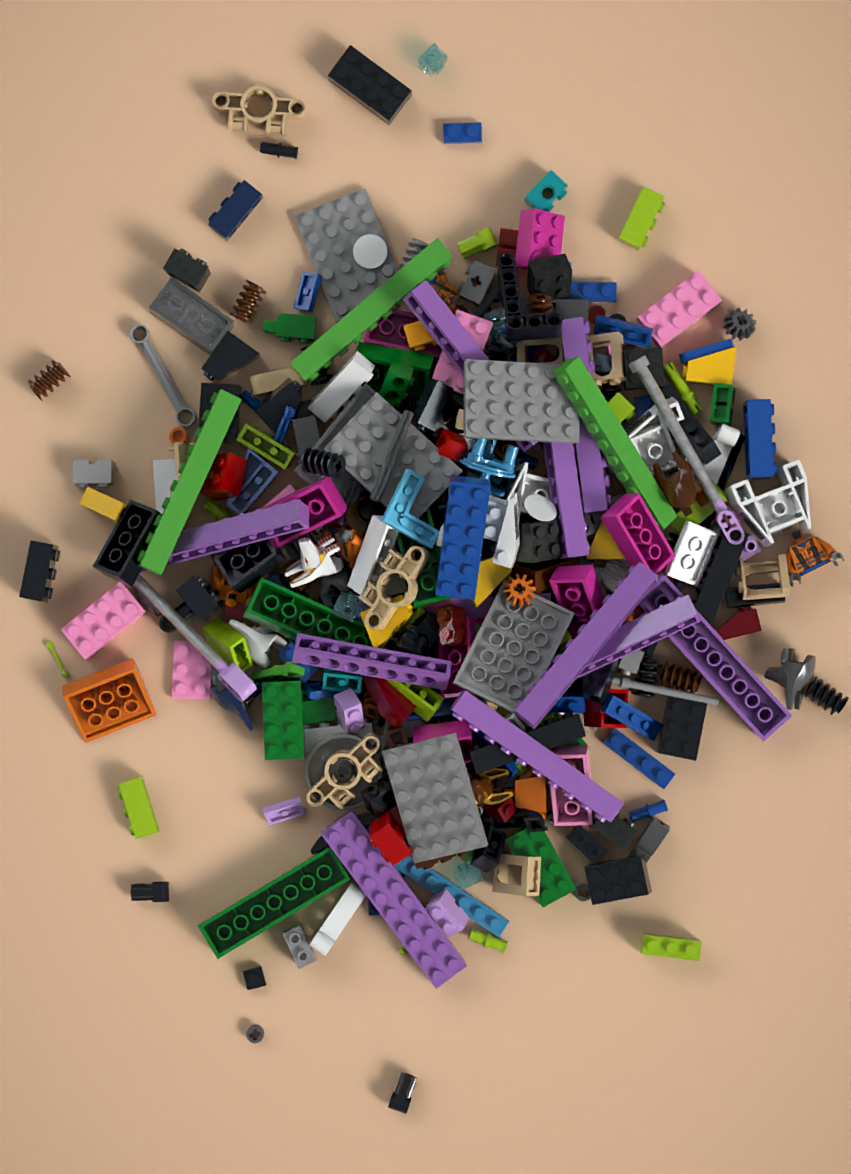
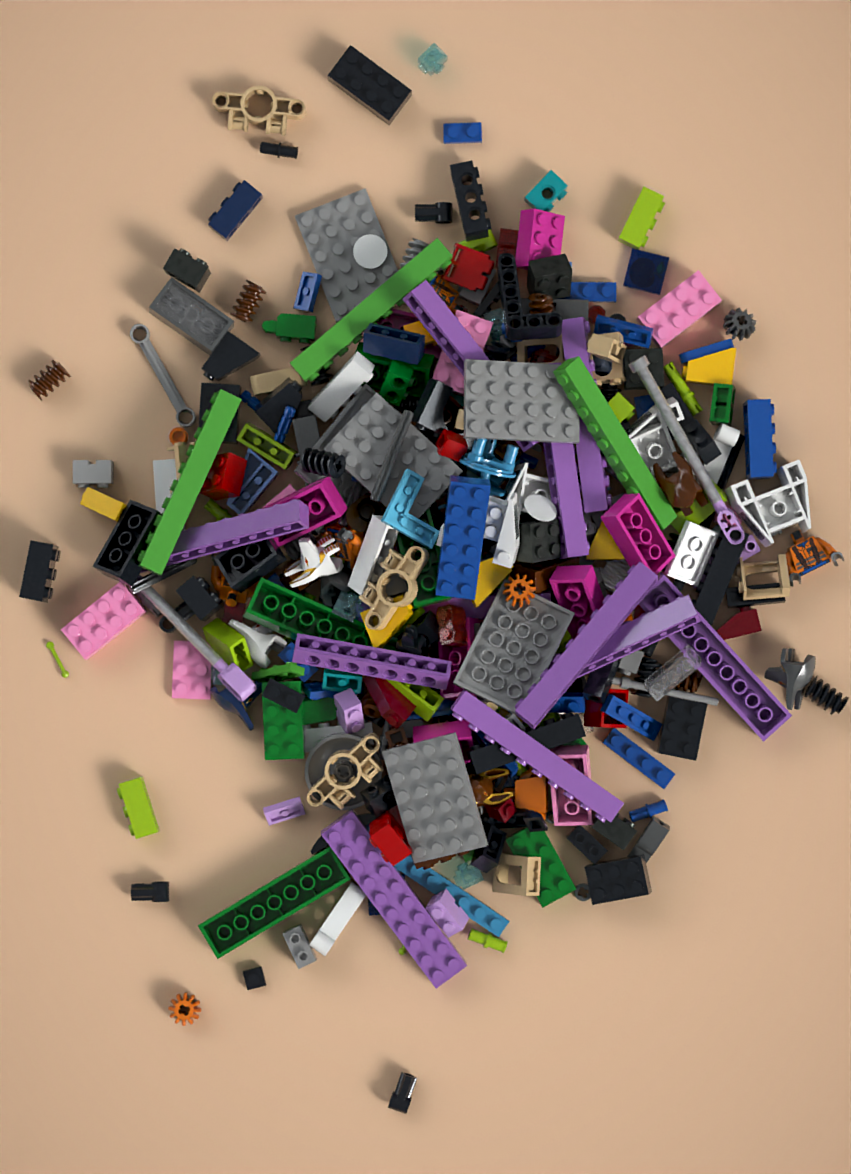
(108, 700): orange slope -> none
(152, 578): none -> dark grey axle
(183, 1015): none -> orange gear
(250, 1030): dark grey bush -> none
(283, 695): none -> black plate
(394, 343): none -> dark blue brick
(439, 212): none -> black piece
(469, 268): none -> red plate
(472, 228): none -> black brick
(606, 348): none -> tan brick
(646, 271): none -> clear blue tile
(670, 946): lime brick -> none
(672, 672): none -> clear brick

